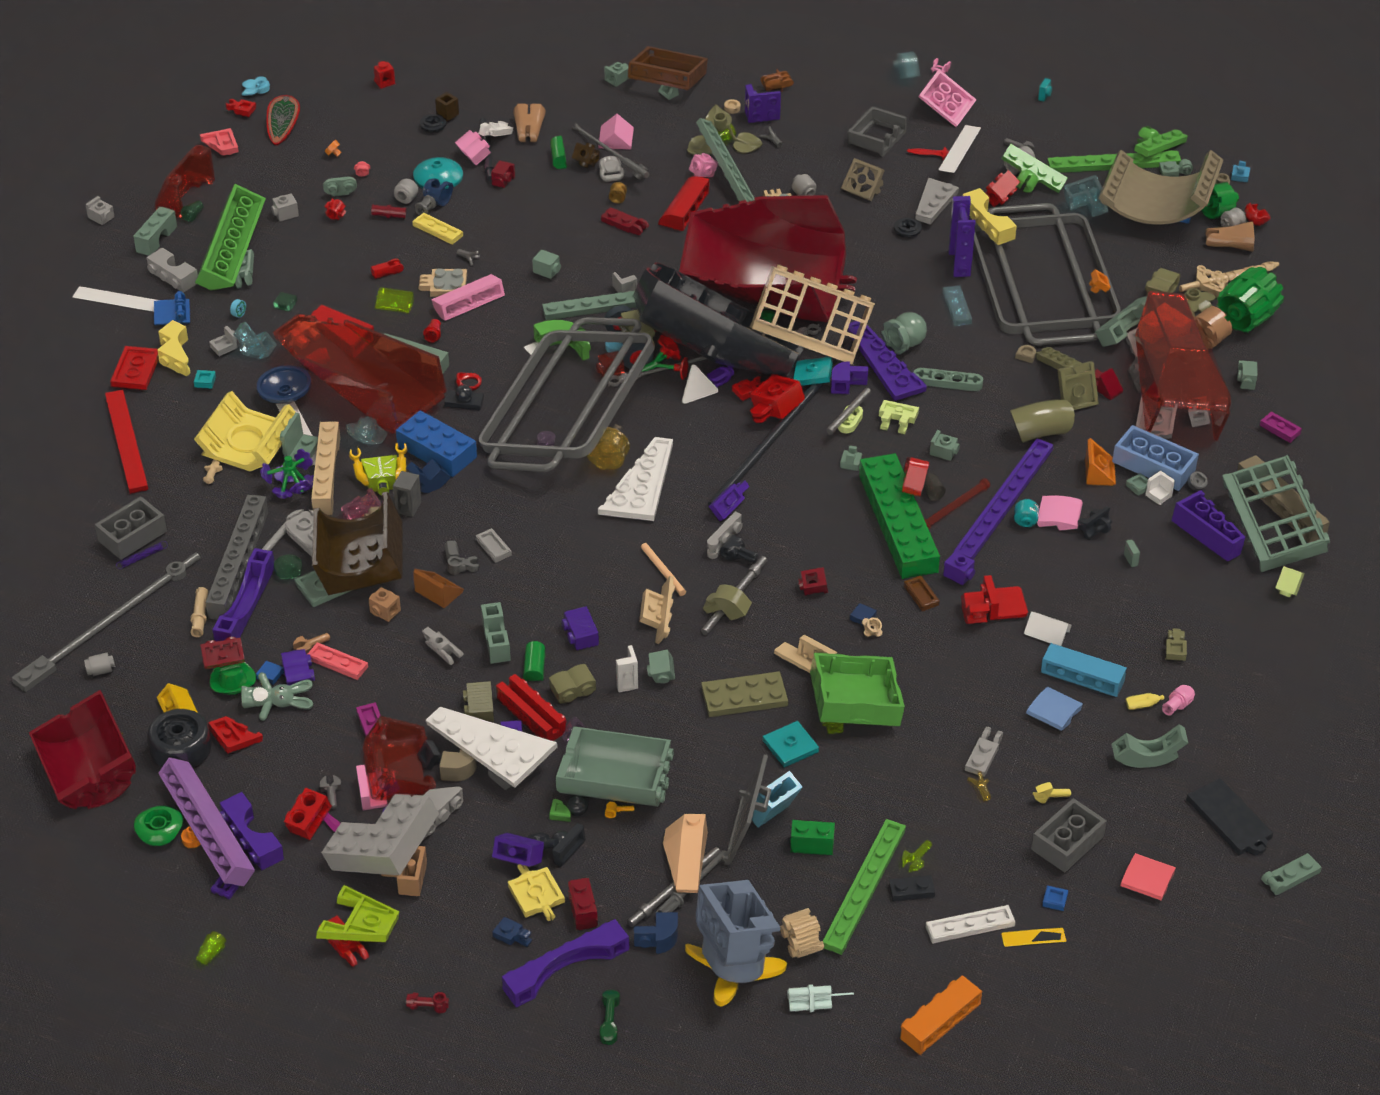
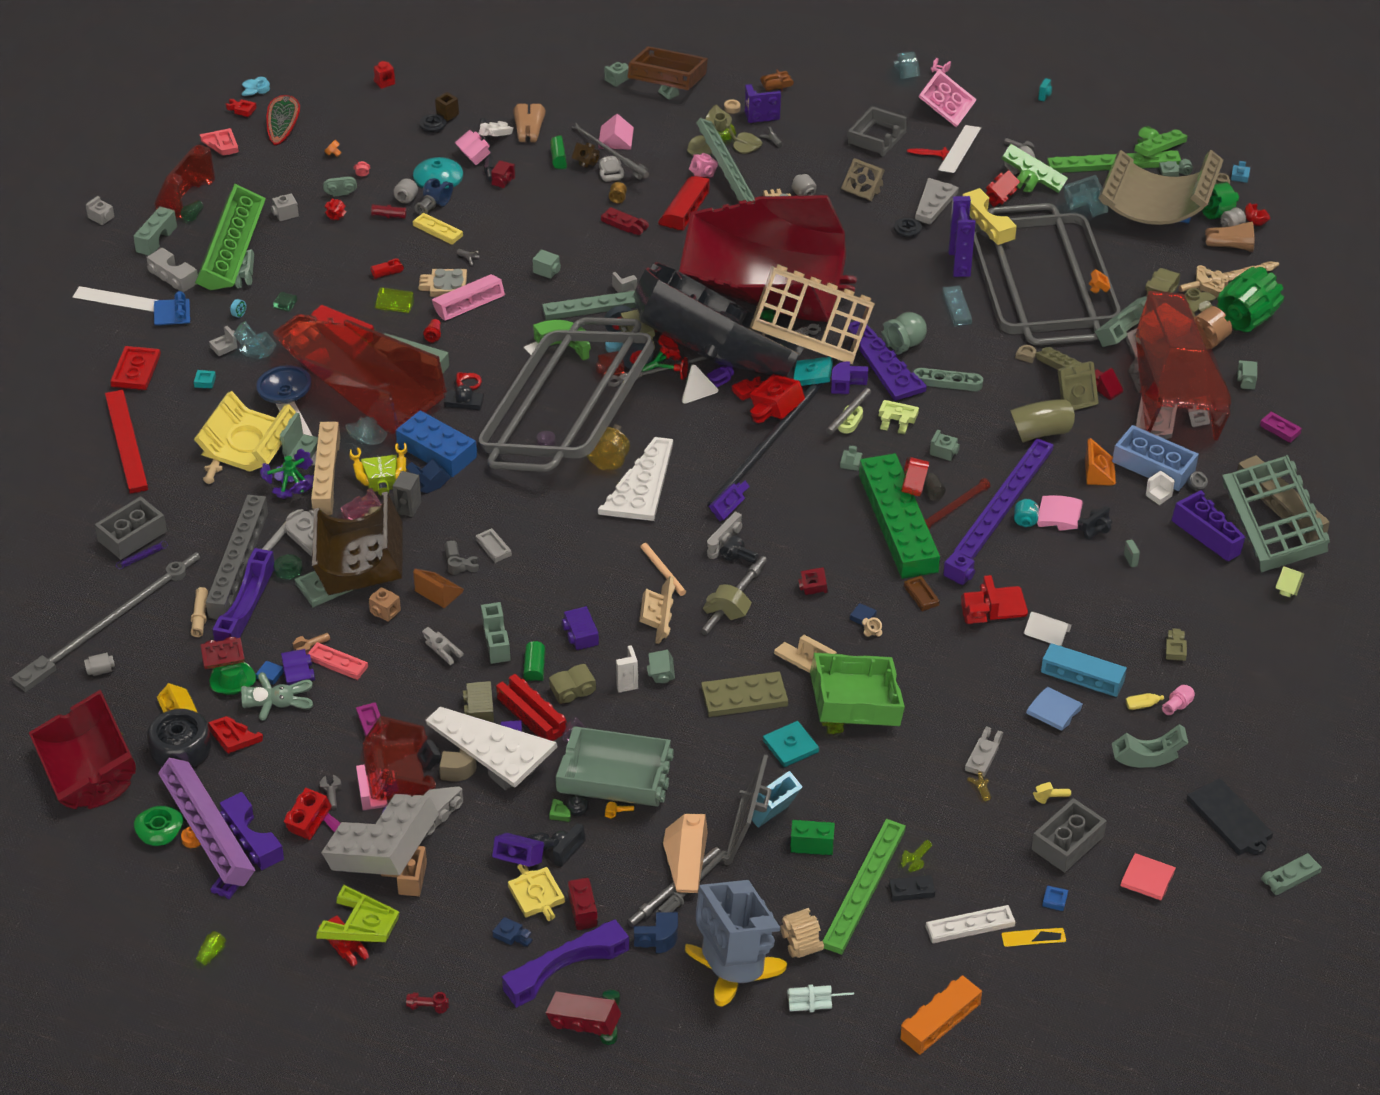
(171, 352): light yellow arch -> none
(583, 1013): none -> brick
(1137, 484): sand green tile -> none

